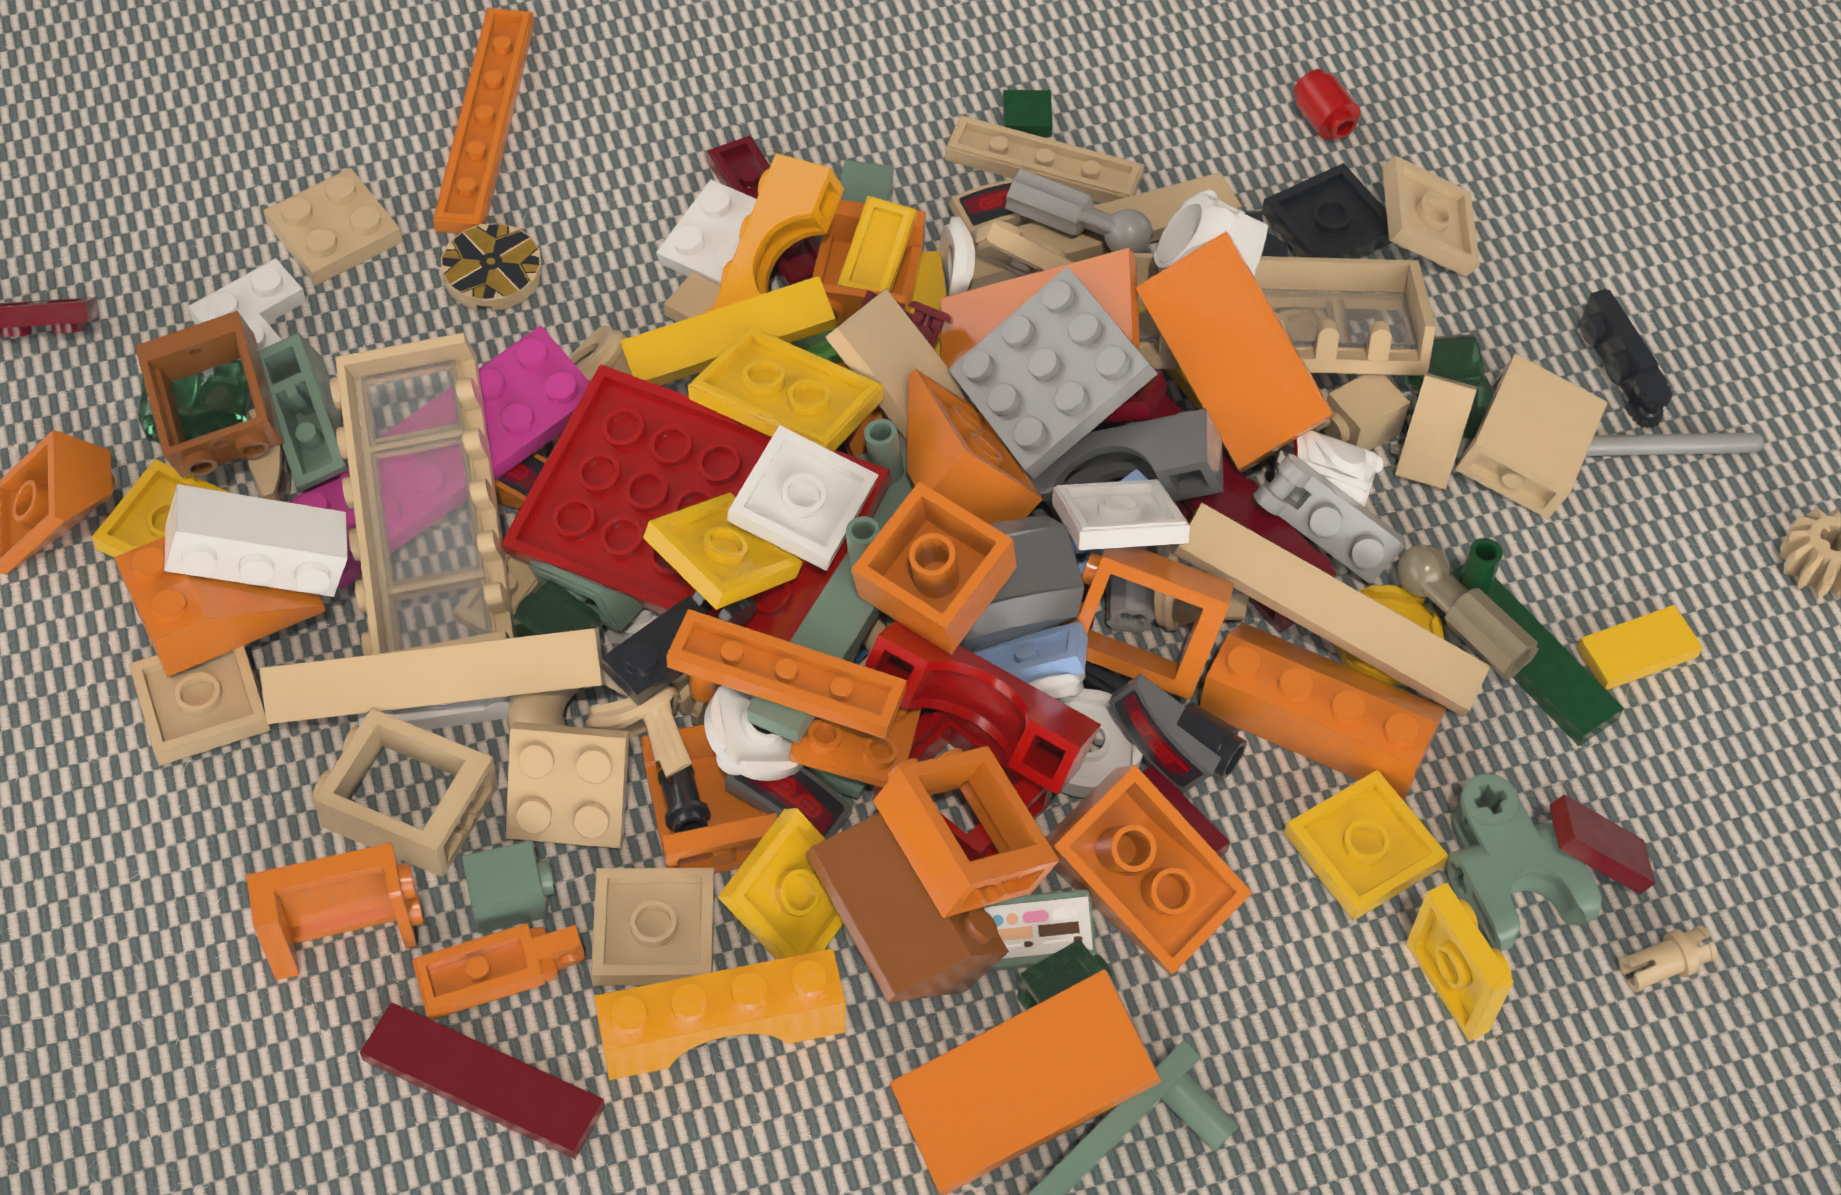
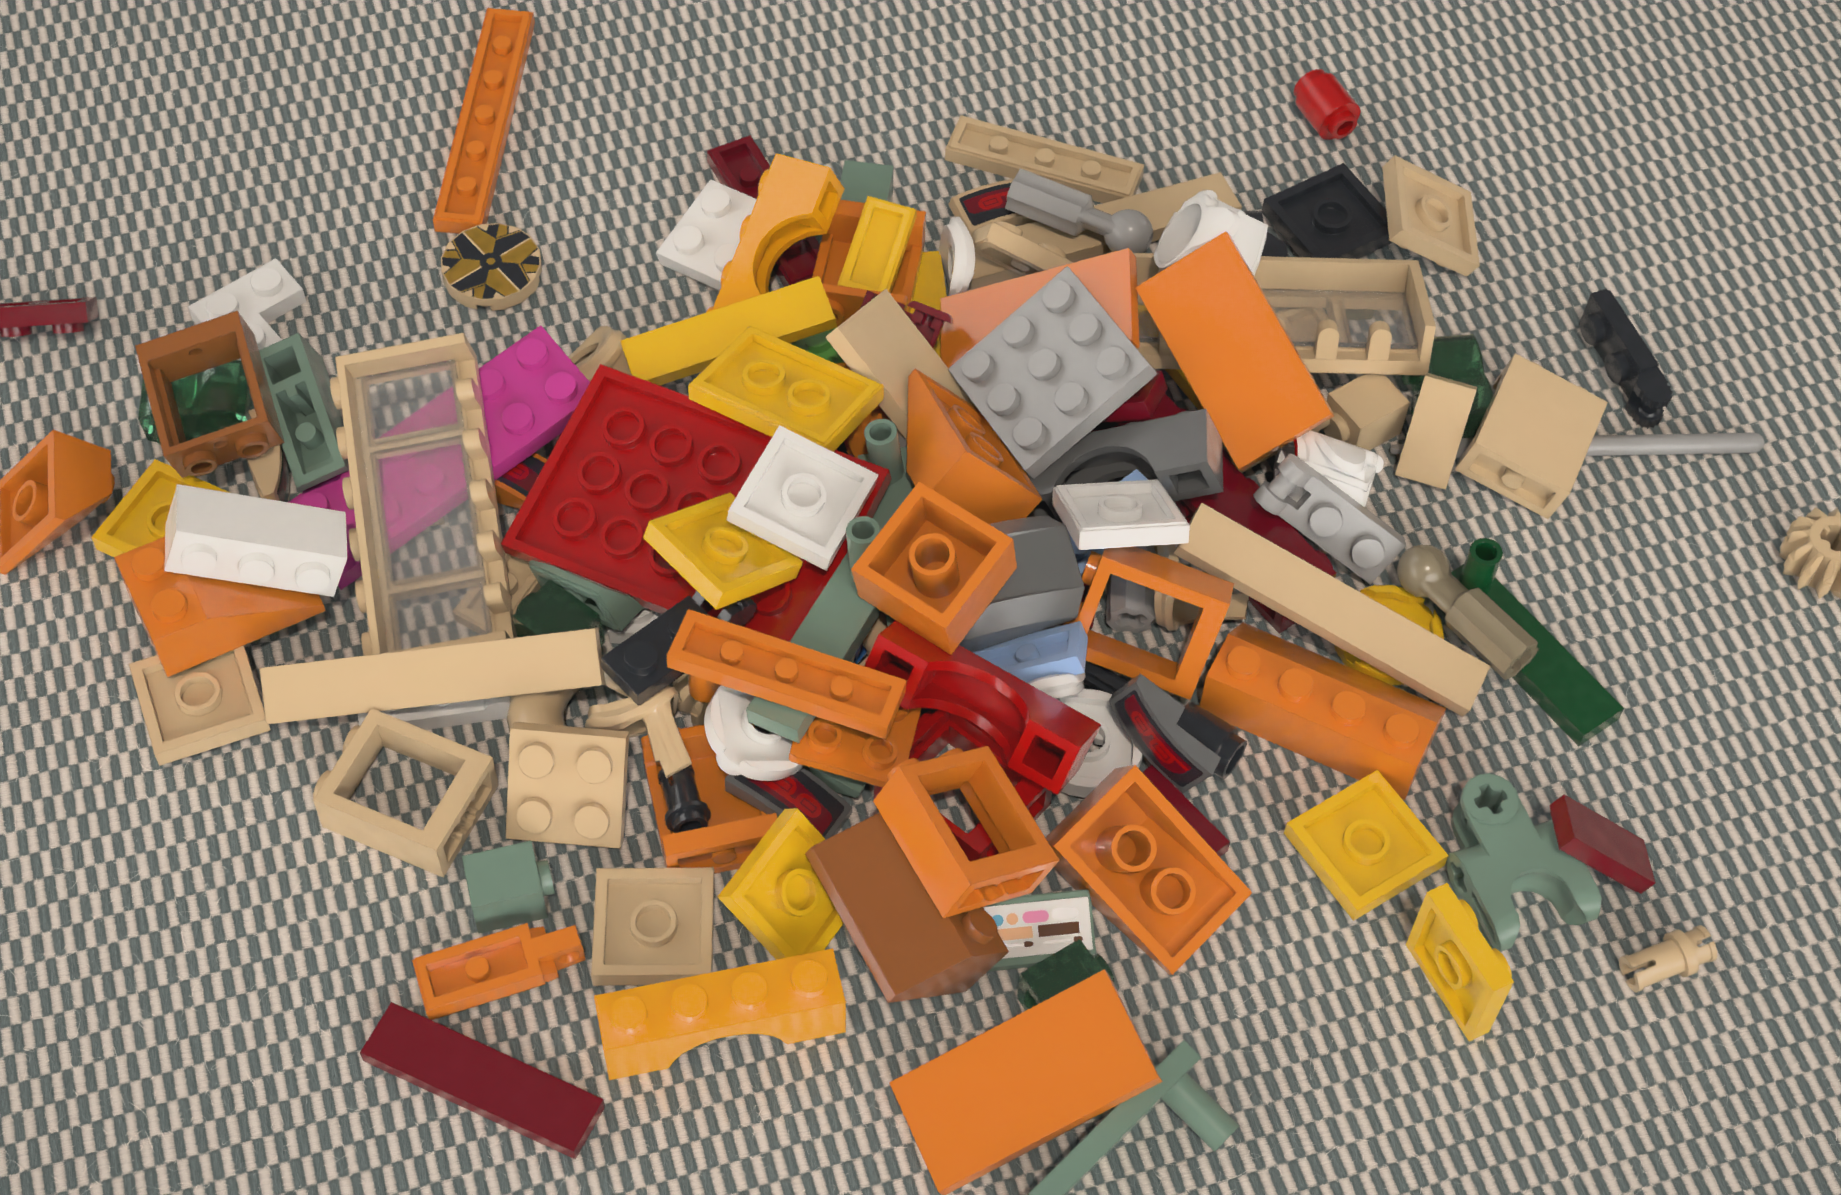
(331, 899): orange panel -> none
(333, 226): tan plate -> none
(691, 298): tan tile -> none
(1028, 111): dark green tile -> none
(1639, 647): yellow tile -> none

